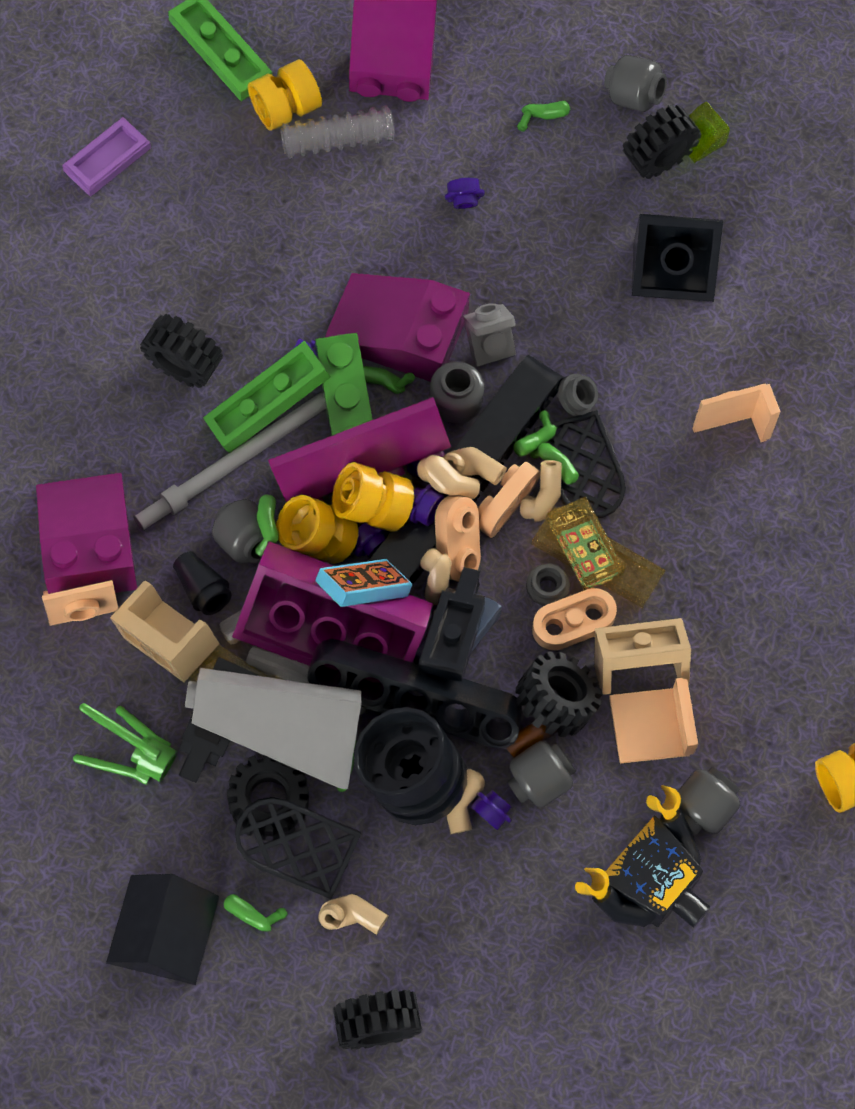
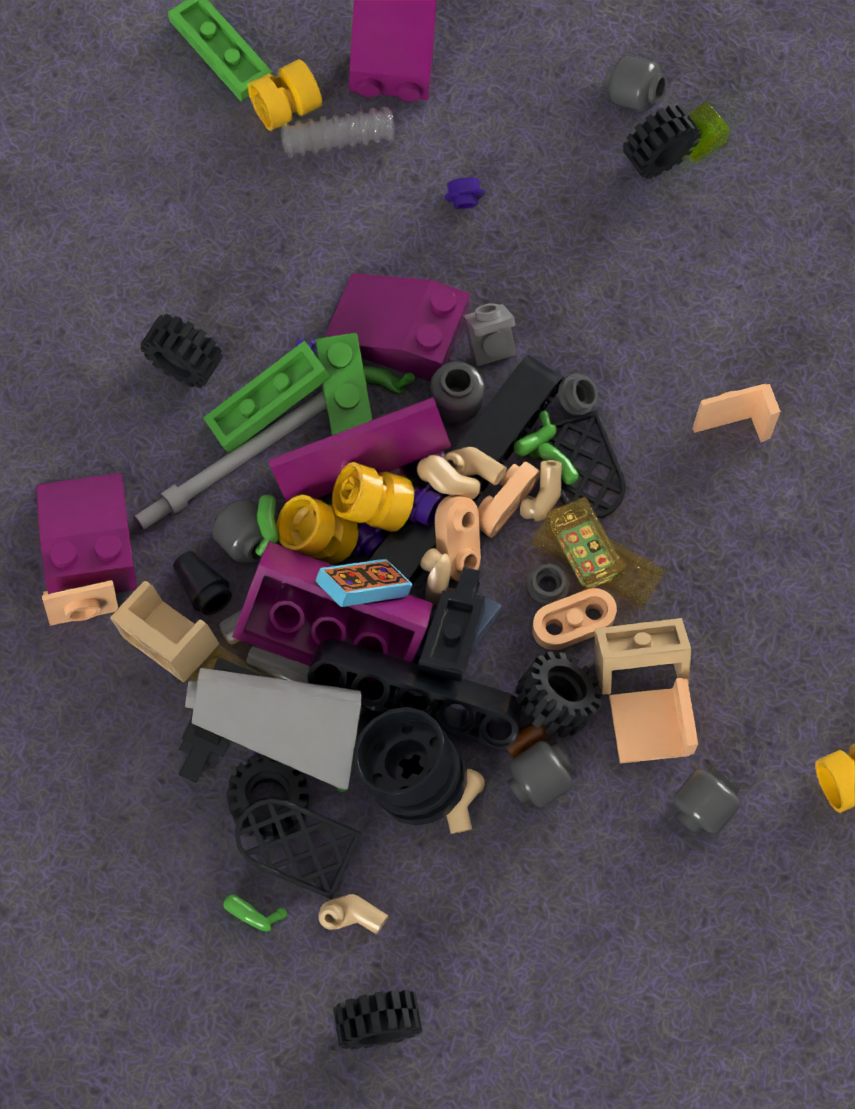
(106, 156): medium lavender tile -> none
(151, 754): bright green plant -> none
(163, 927): black slope -> none
(492, 808): dark purple plate -> none
(543, 111): bright green piece -> none
(652, 872): torso -> none
(676, 257): black slope -> none

